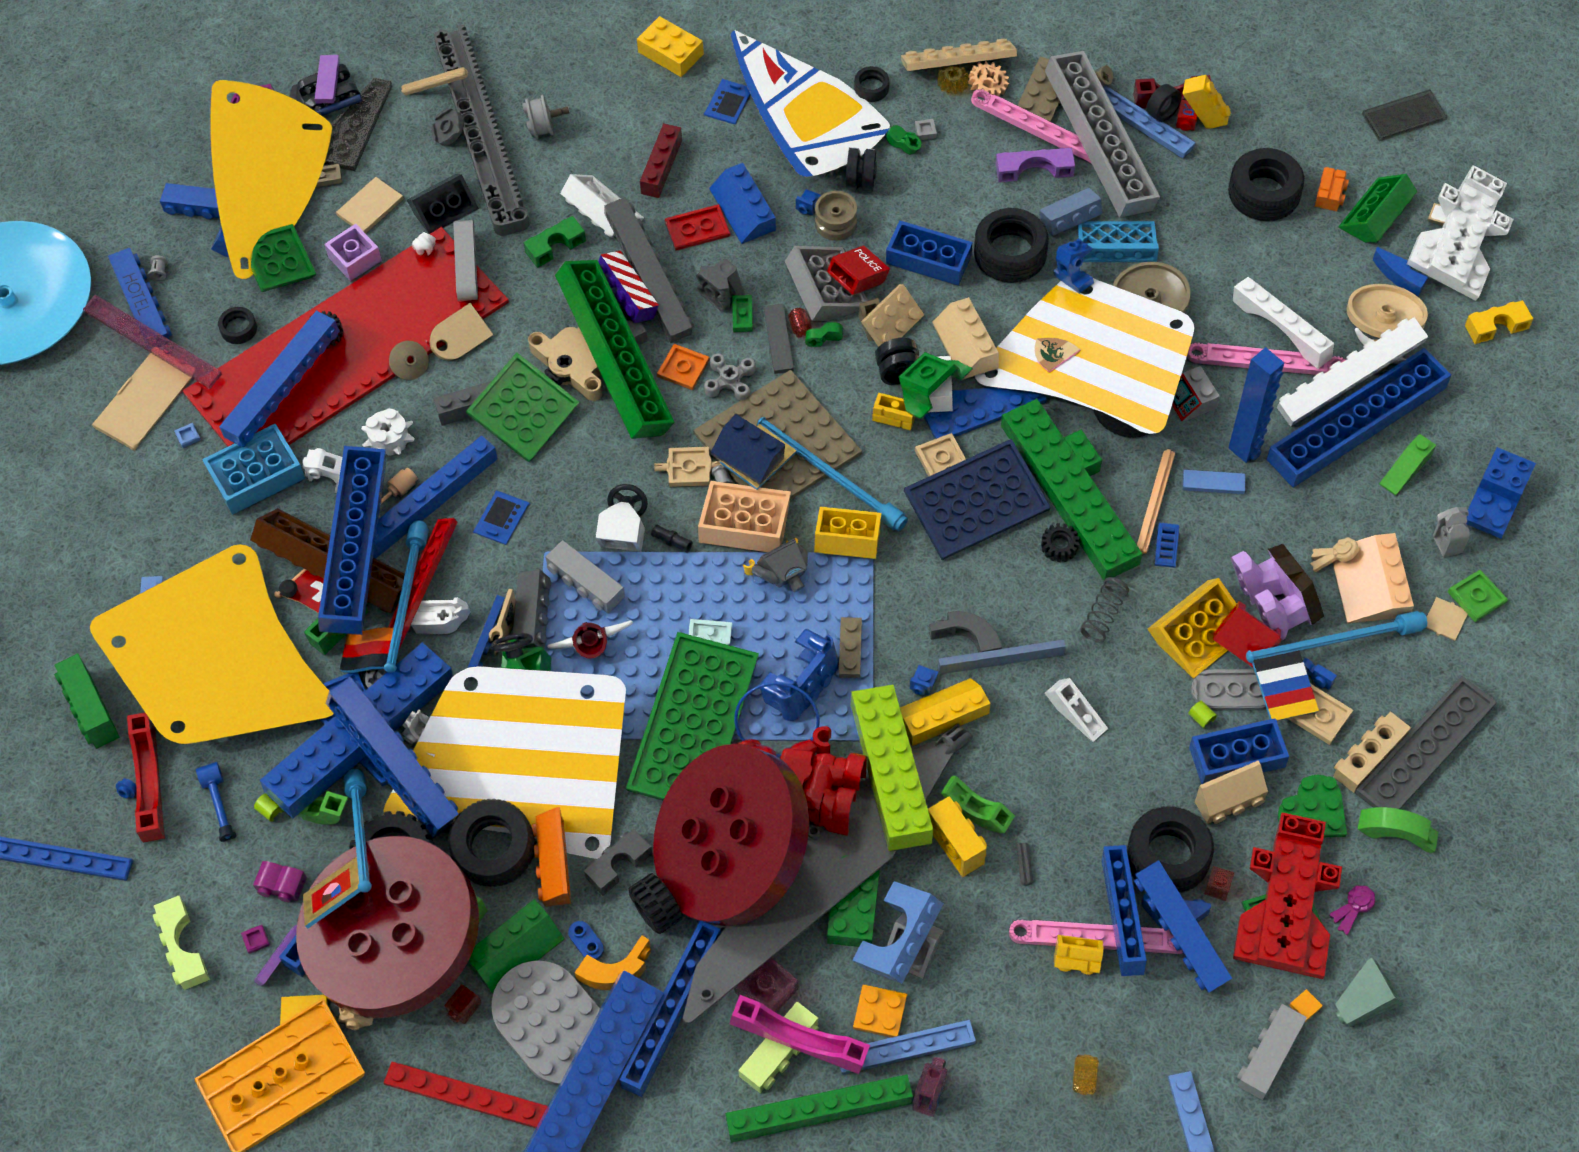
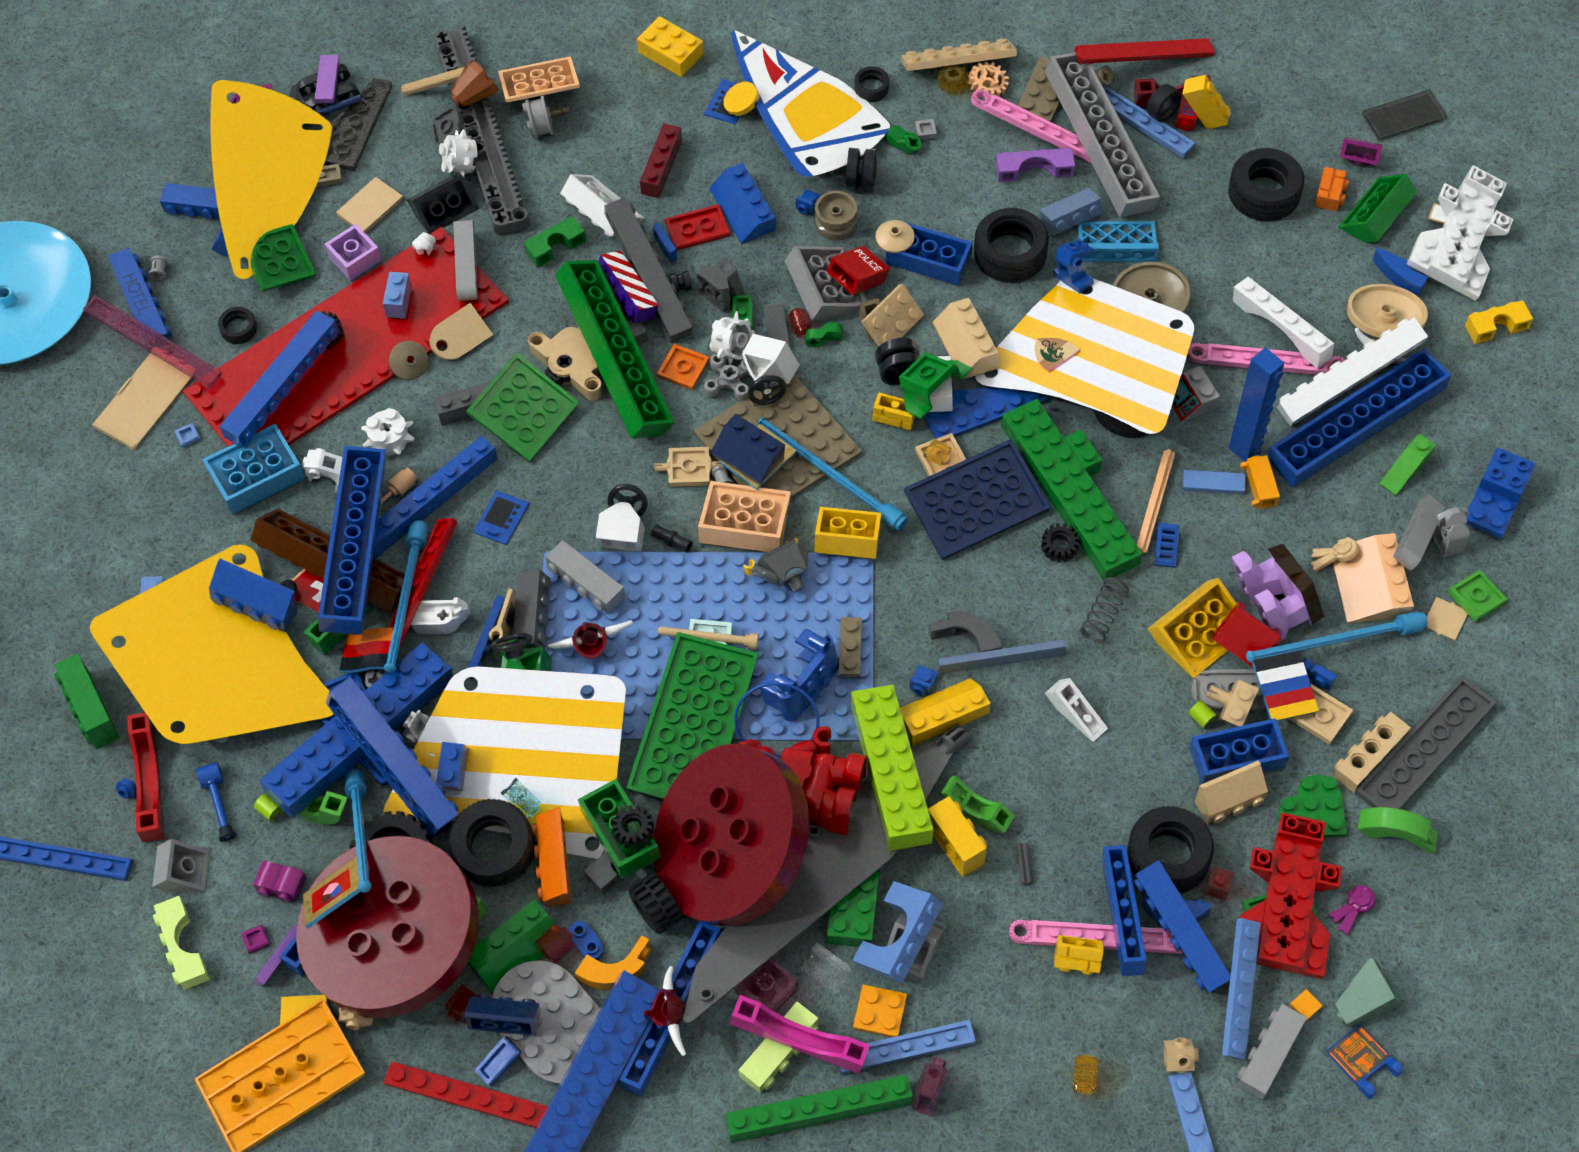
(180, 867): none -> light grey slope
(252, 595): none -> blue slope
(397, 295): none -> medium blue brick
(452, 766): none -> blue brick
(458, 153): none -> white brick
(472, 85): none -> dark orange cone
(498, 1061): none -> tile
(502, 1015): none -> dark blue slope
(522, 798): none -> clear light blue hips
(538, 79): none -> light nougat slope
(555, 943): none -> clear red brick
(599, 810): none -> green brick
(633, 838): none -> black tyre
(664, 242): none -> blue tile
(668, 1010): none -> dark red helmet
(681, 281): none -> black wheel
(730, 337): none -> white brick
(741, 98): none -> yellow tile
(749, 641): none -> tan piece
(770, 366): none -> white piece
(827, 969): none -> clear panel
(897, 241): none -> tan dish
(937, 452): none -> clear yellow tile
(1144, 51): none -> red tile
(1180, 1055): none -> tan brick
(1236, 702): none -> tan brick
(1241, 989): none -> medium blue plate
(1261, 481): none -> light orange brick
(1360, 151): none -> magenta brick
(1361, 1057): none -> flag
(1418, 532): none -> light grey beam

